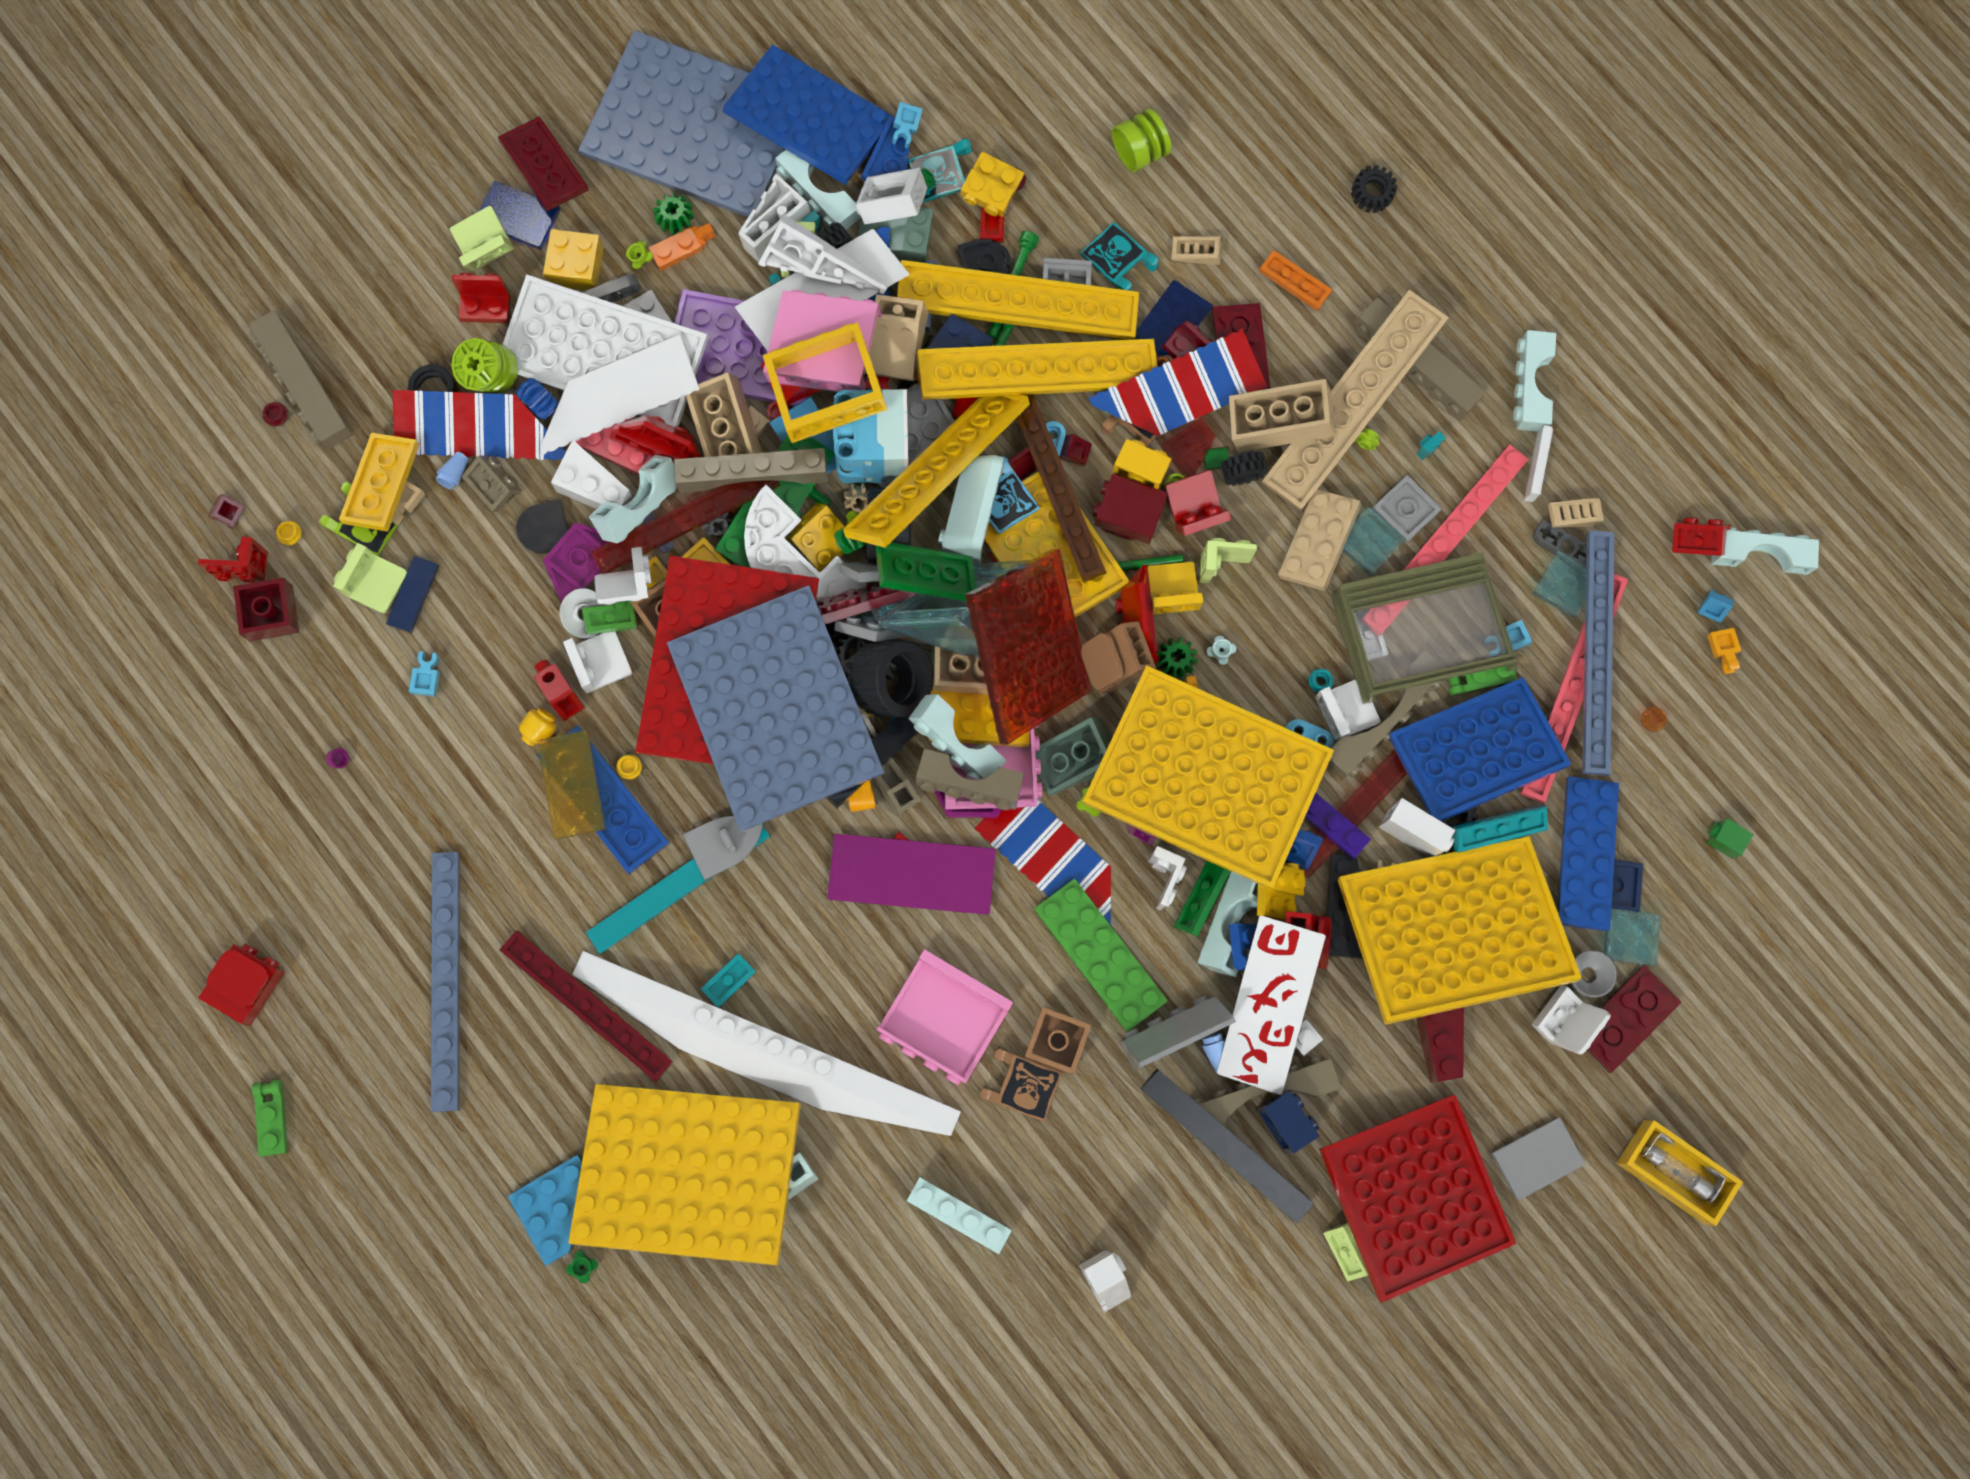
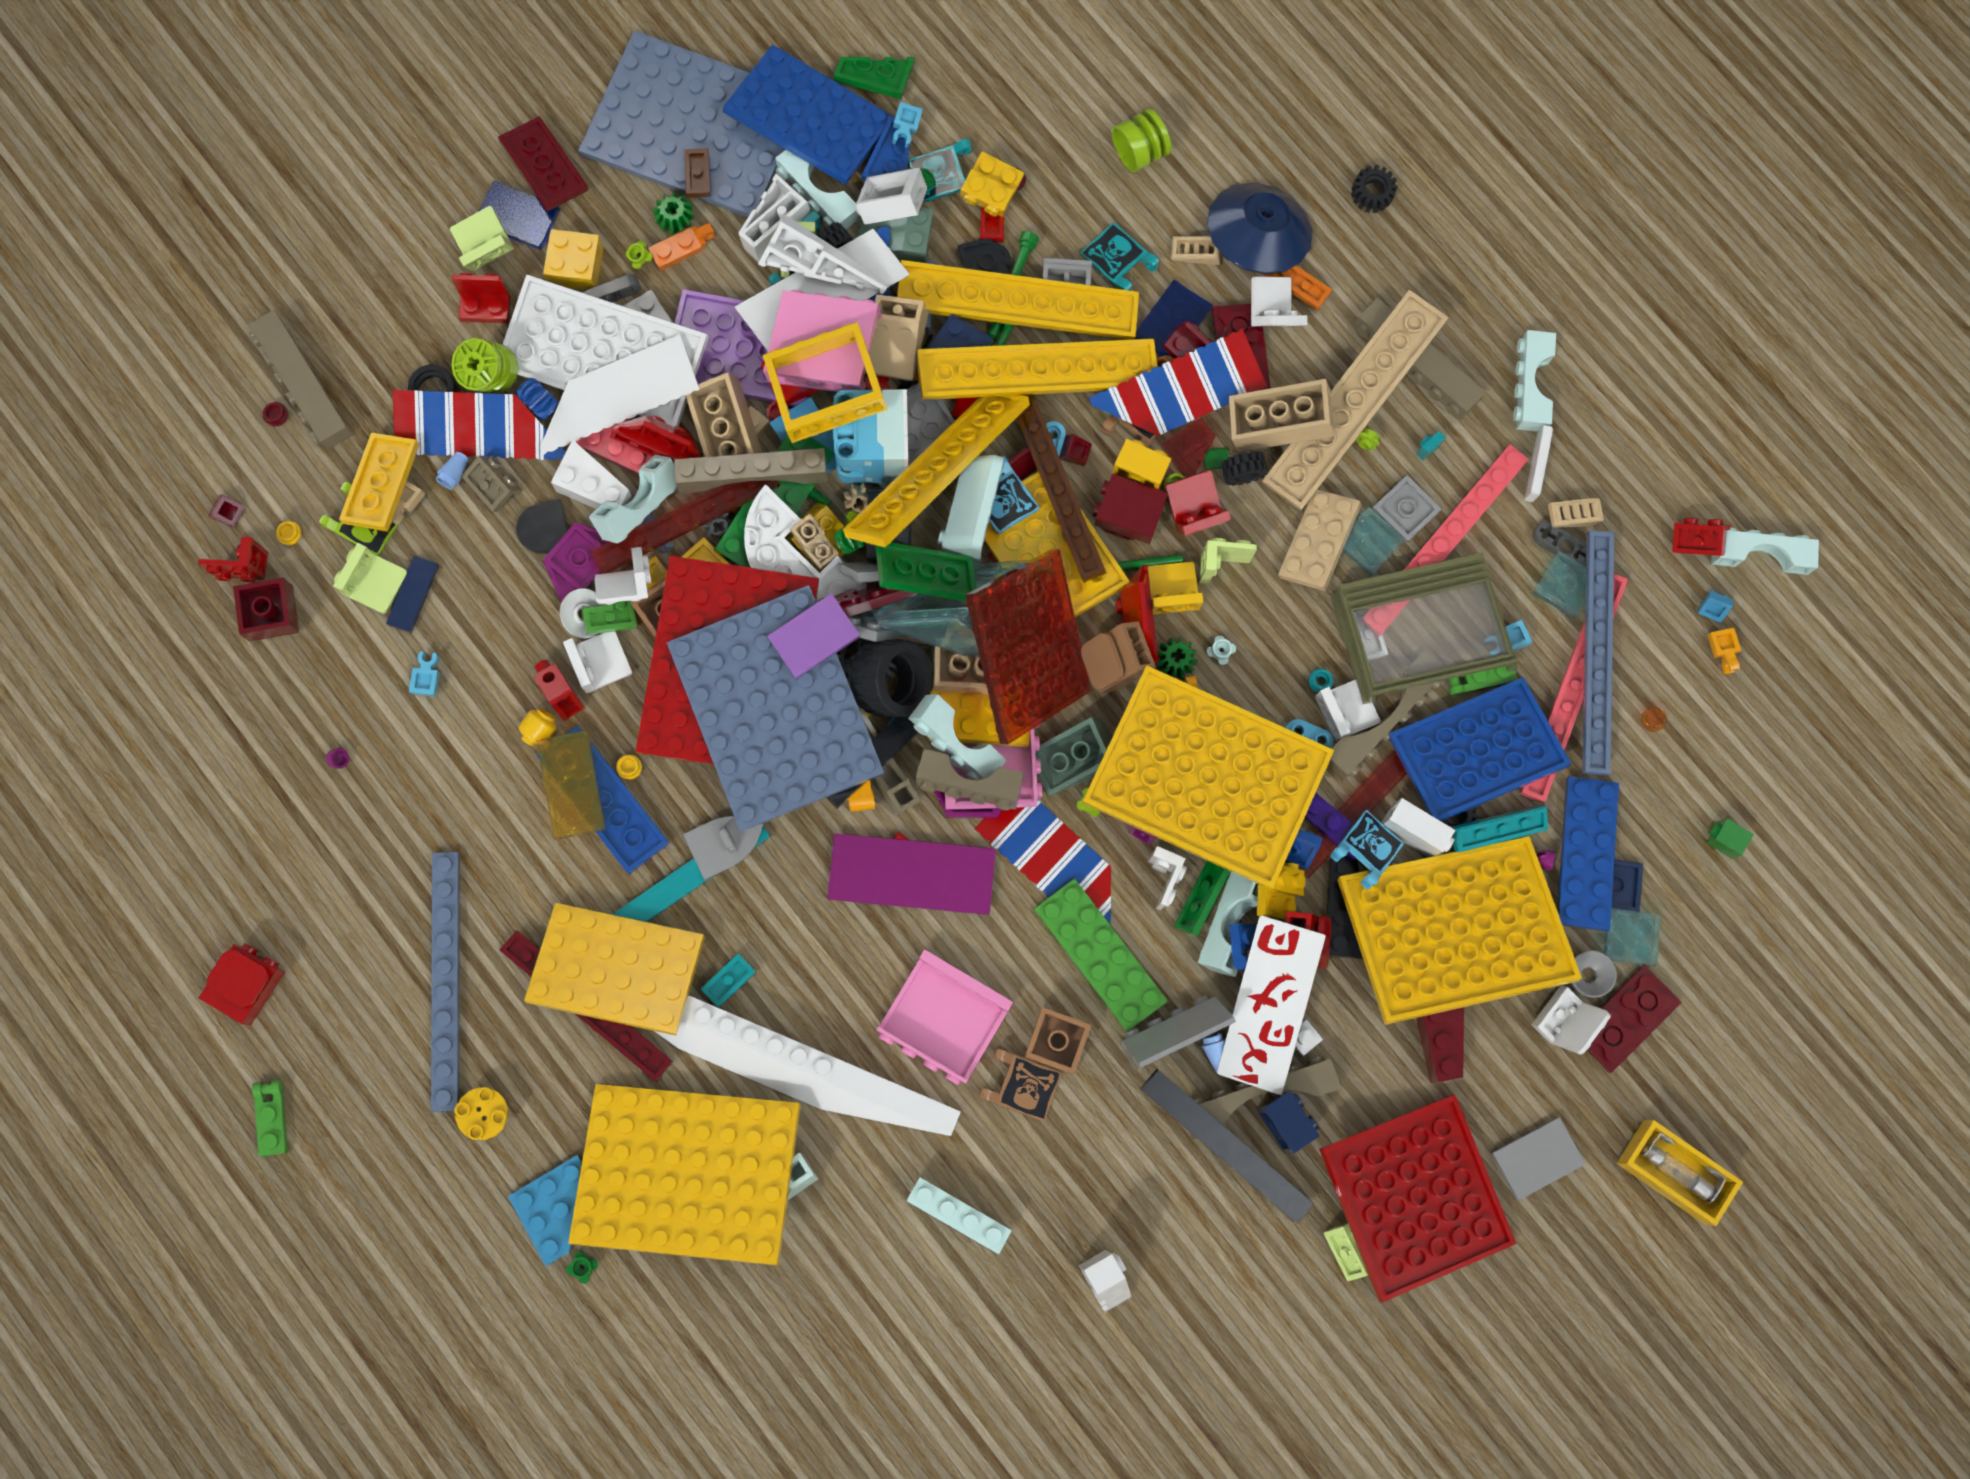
(471, 1121): none -> yellow plate
(615, 969): none -> yellow plate
(697, 173): none -> reddish brown plate
(813, 541): none -> tan slope
(813, 636): none -> medium lavender tile
(878, 76): none -> green wing
(1259, 228): none -> dark blue dish
(1273, 303): none -> white bracket
(1371, 845): none -> flag
(1546, 859): none -> magenta hinge

